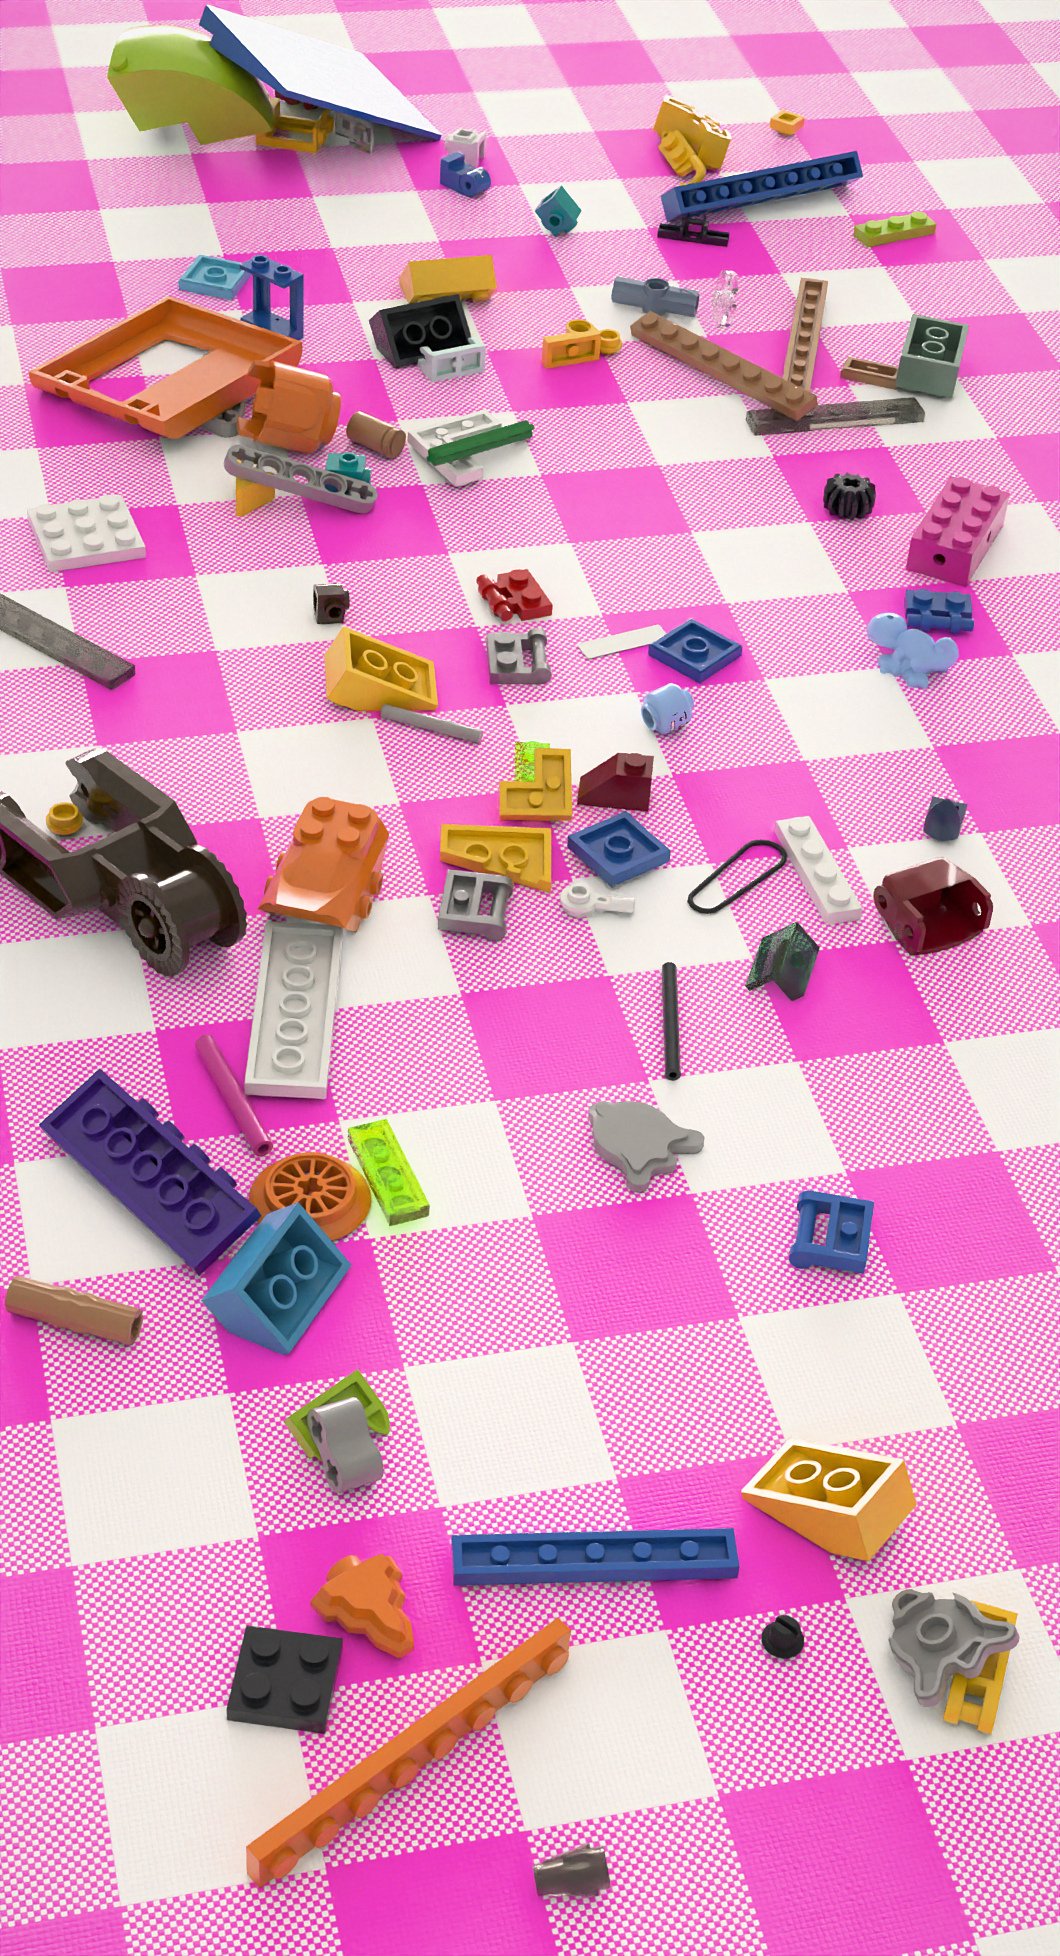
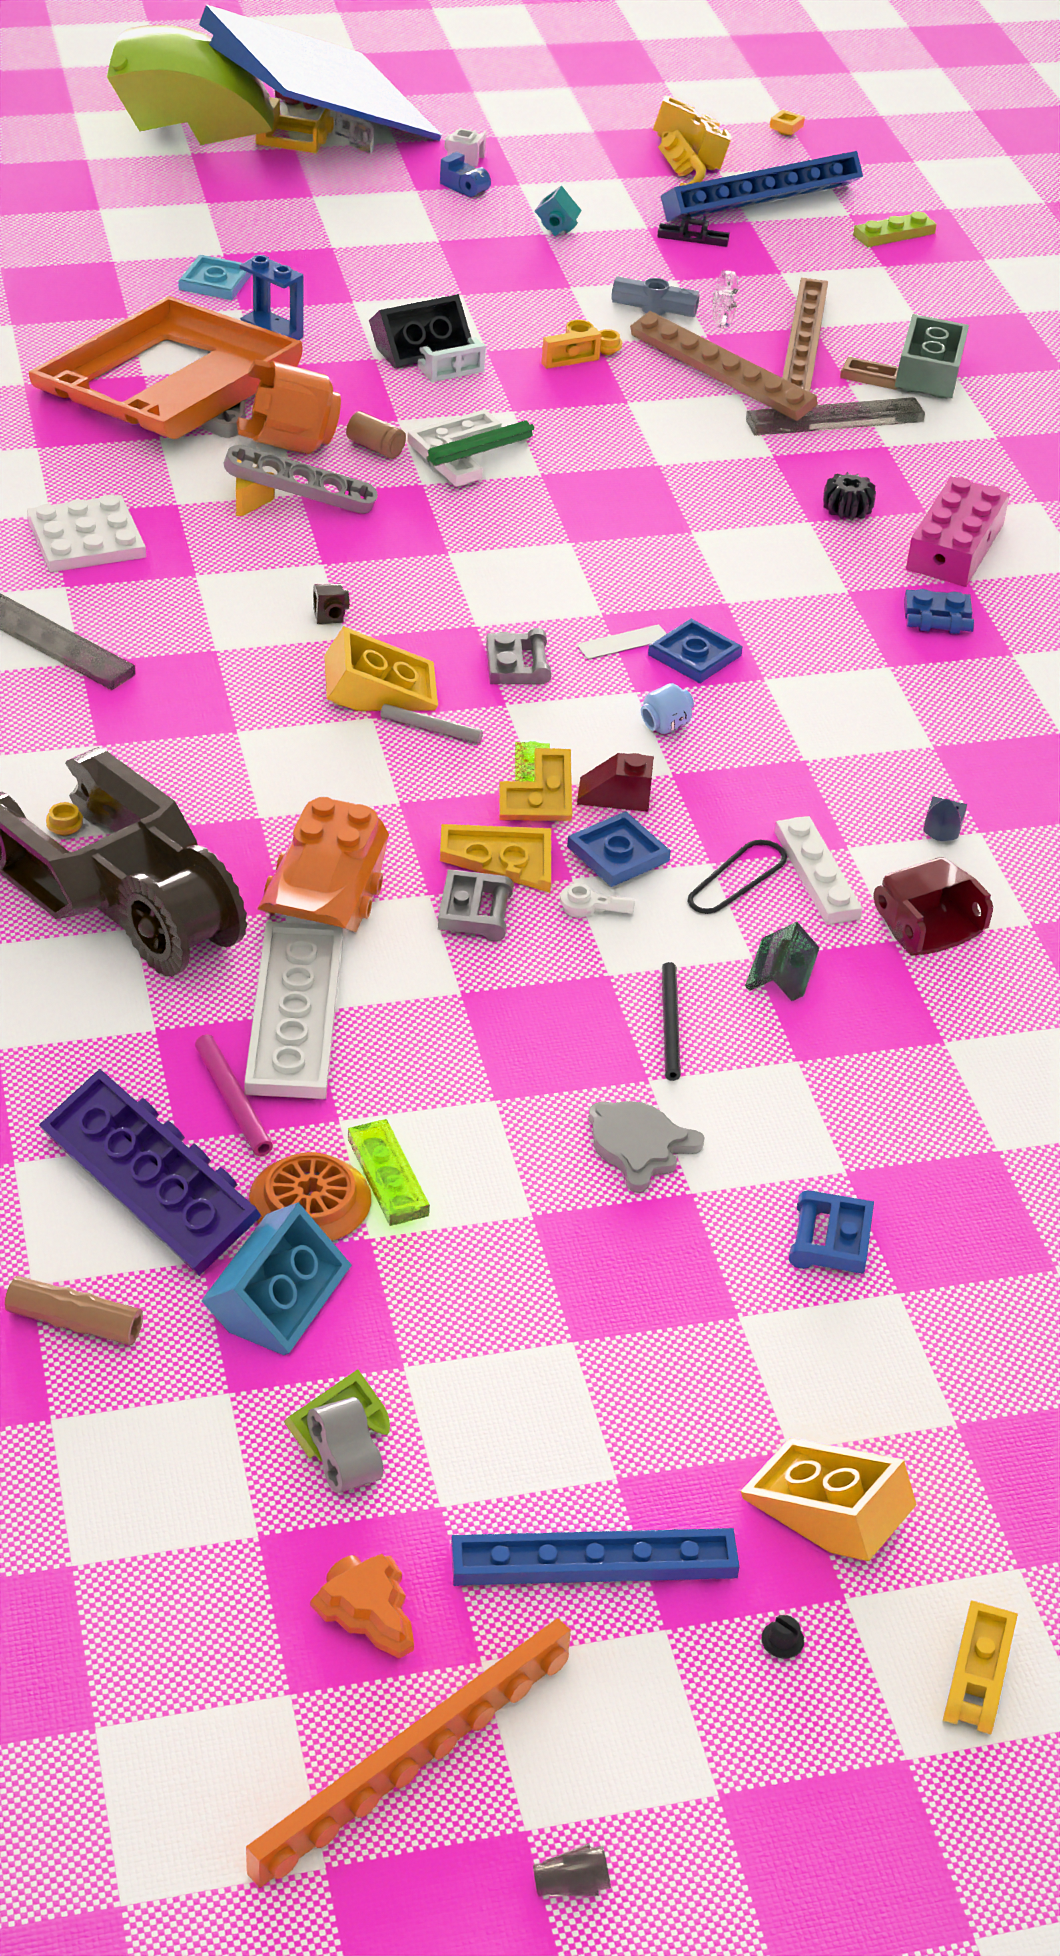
(285, 1679): black plate -> none
(349, 465): teal brick -> none
(438, 278): yellow slope -> none
(515, 594): red plate -> none
(914, 650): light blue animal -> none
(943, 1639): light grey tile -> none

